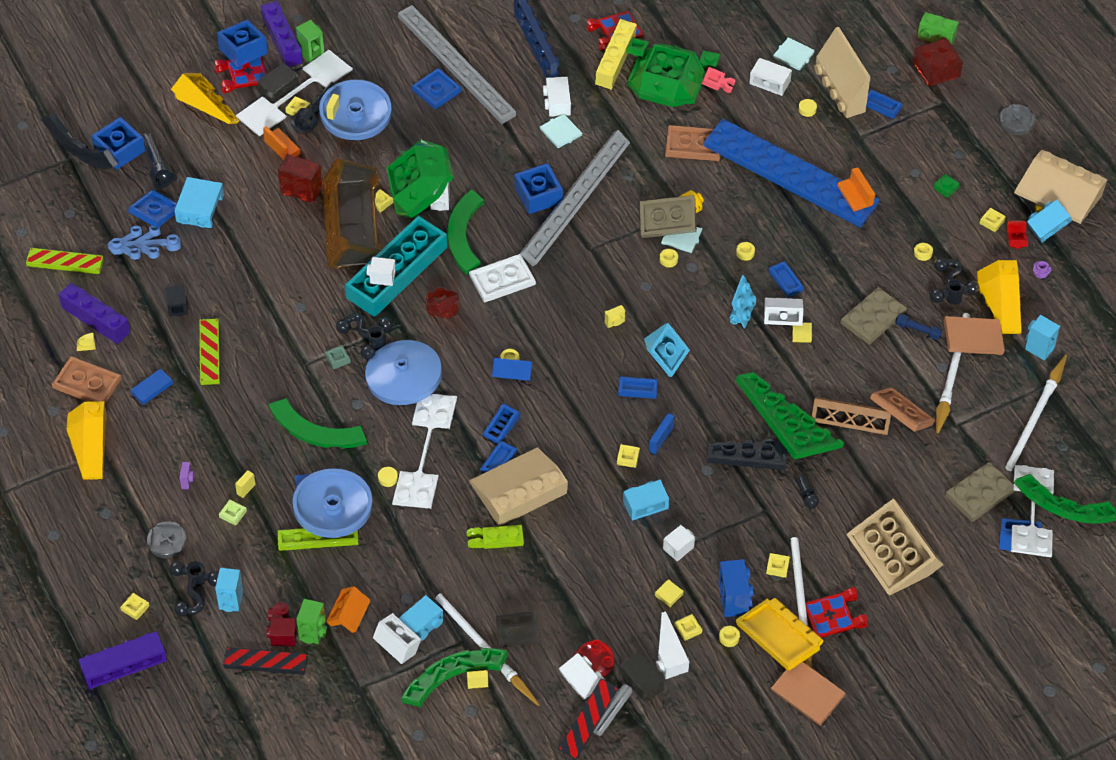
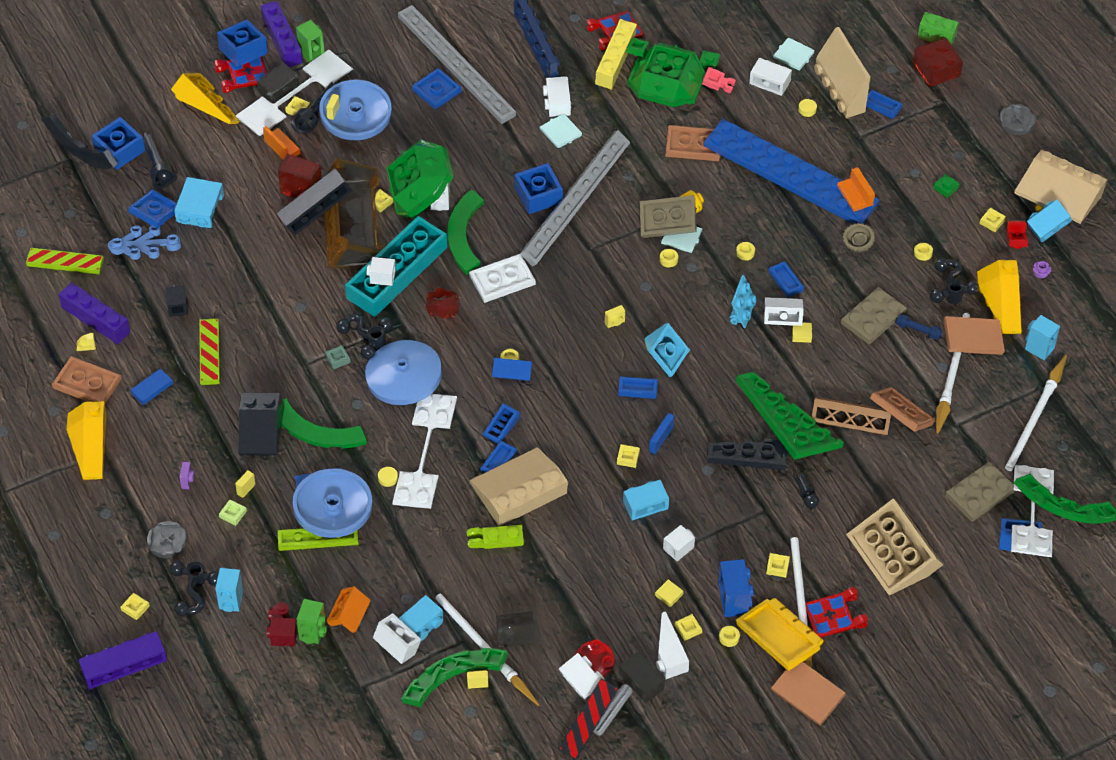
(260, 423): none -> black slope
(265, 660): black tile -> none
(314, 202): none -> brick
(858, 237): none -> dark tan hat

